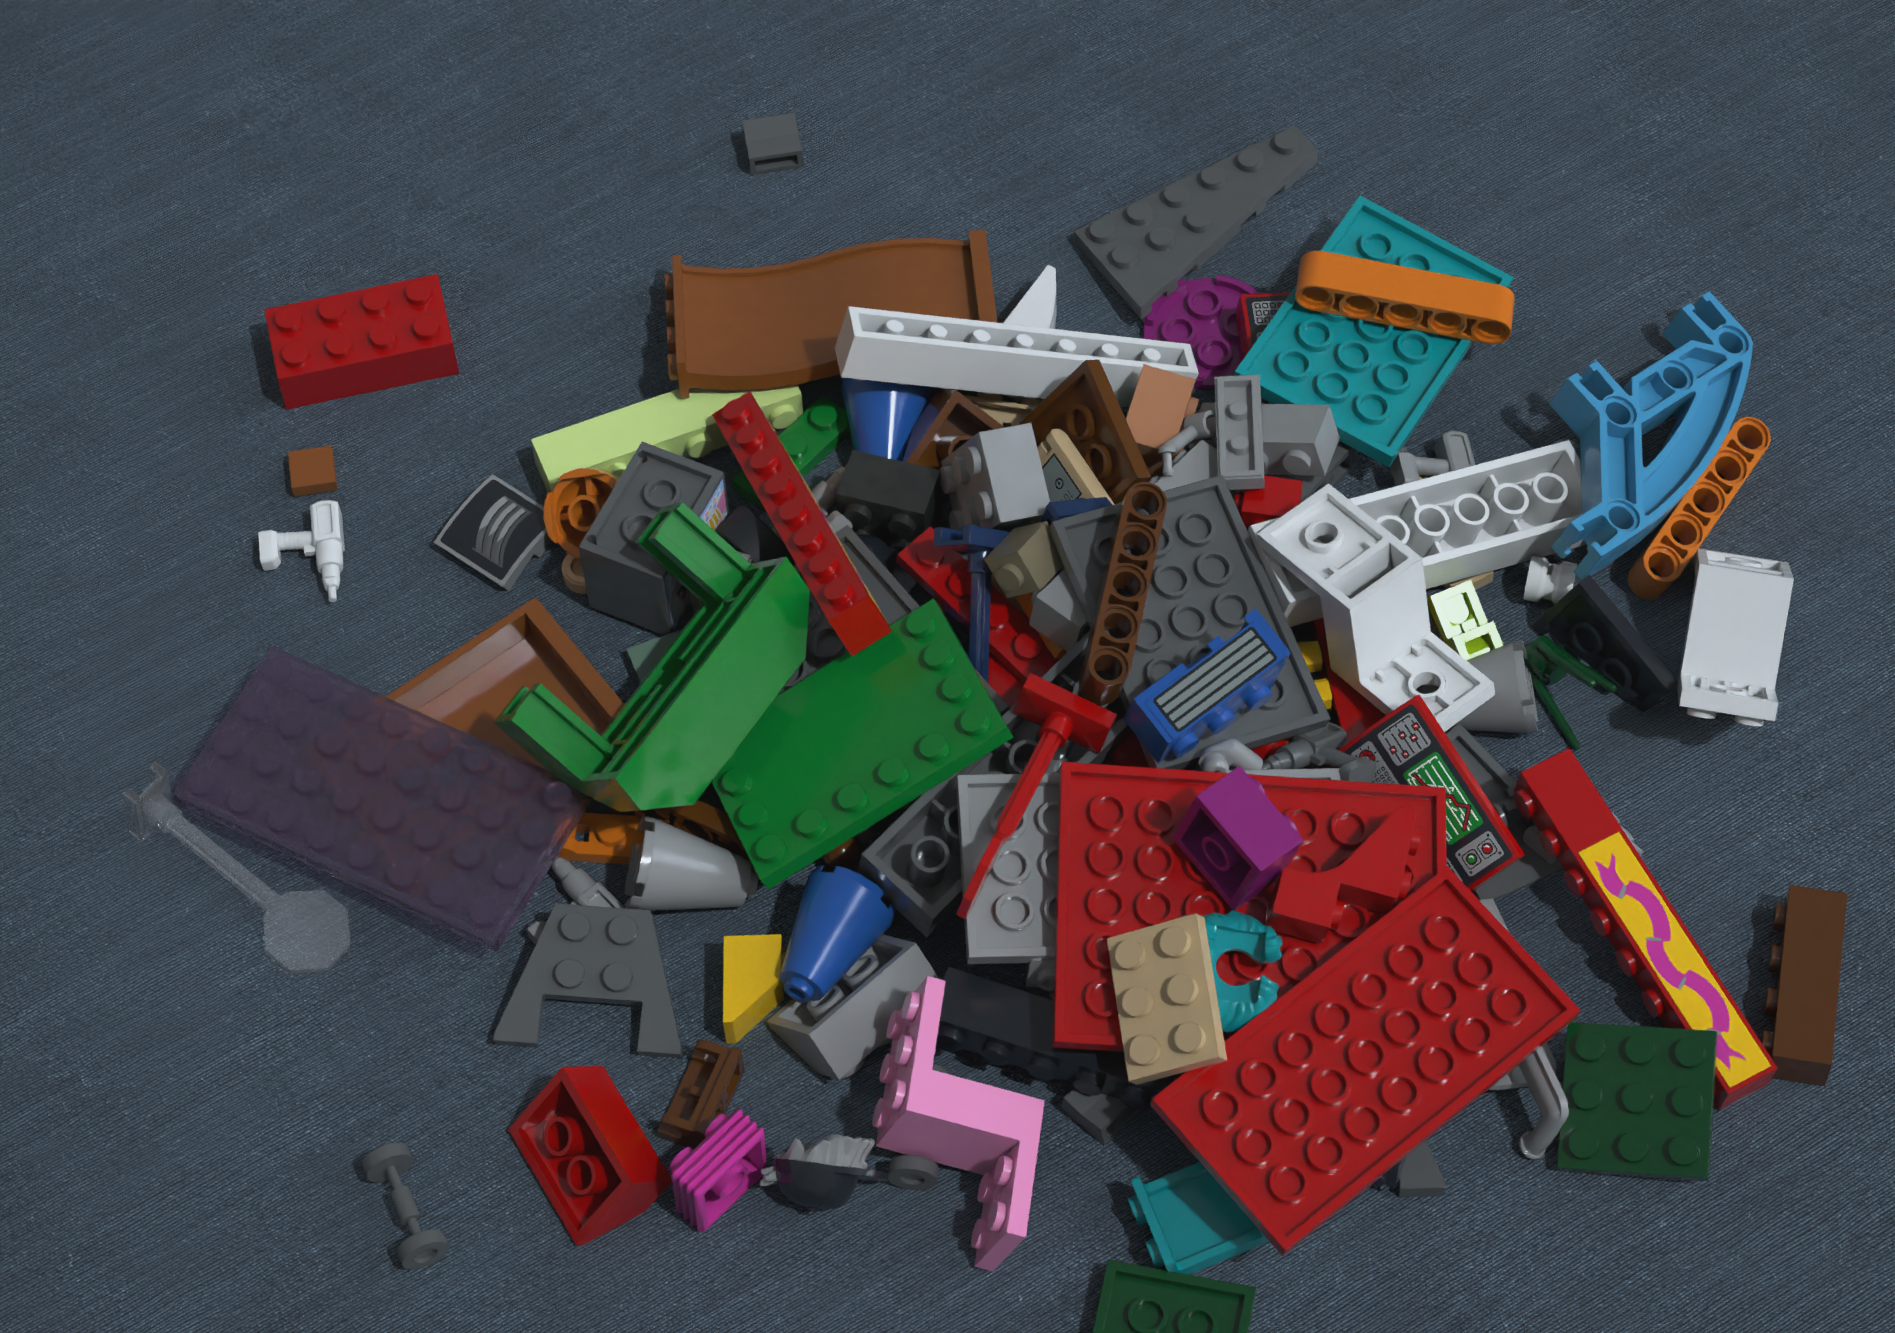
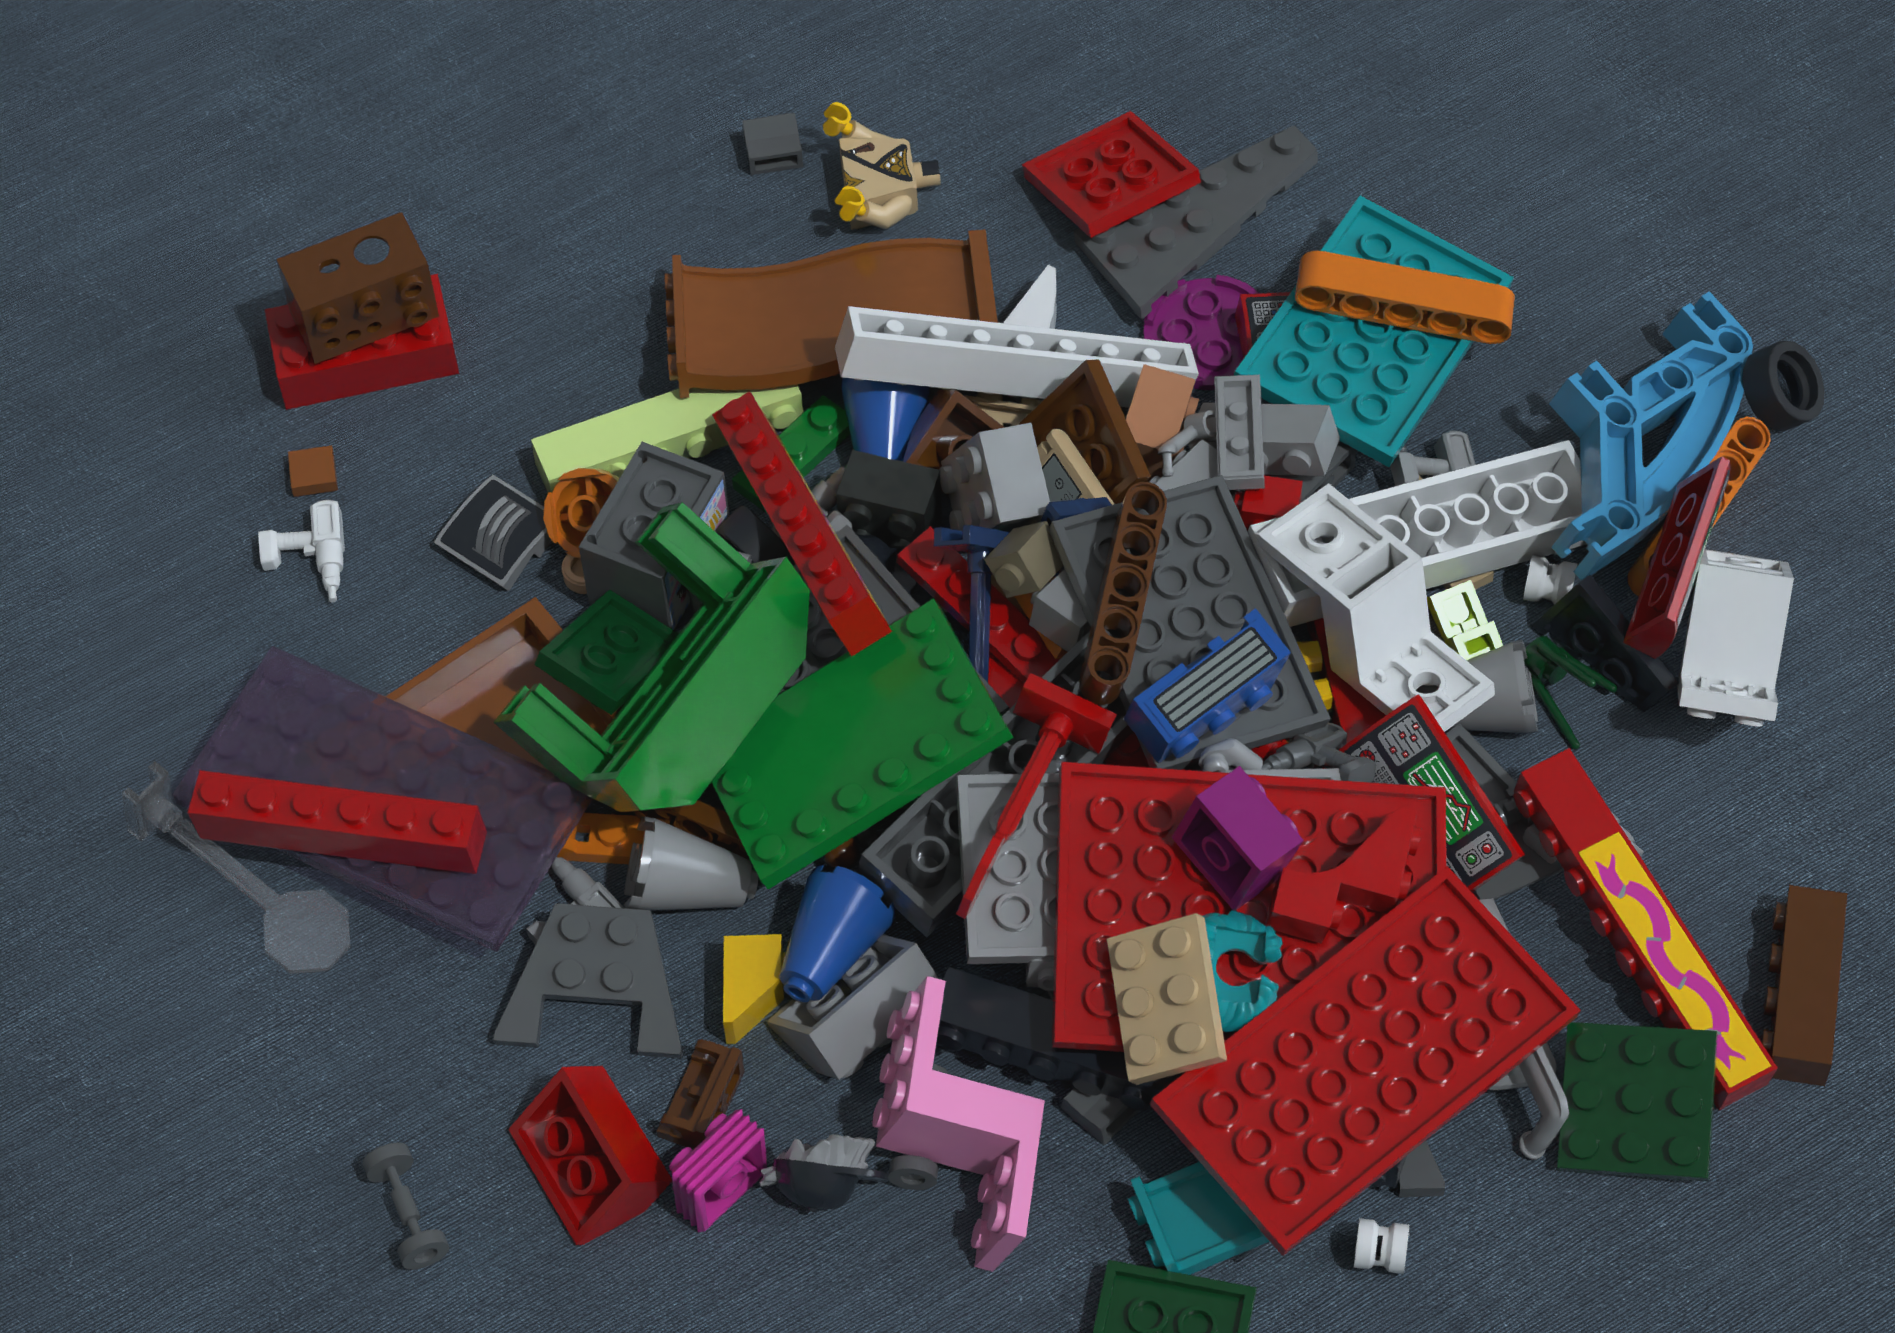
(338, 822): none -> red brick
(358, 299): none -> reddish brown piece
(606, 651): none -> dark green plate
(876, 173): none -> tan torso
(1111, 174): none -> red plate
(1392, 1247): none -> white wheel
(1677, 559): none -> red slope
(1801, 376): none -> black tyre

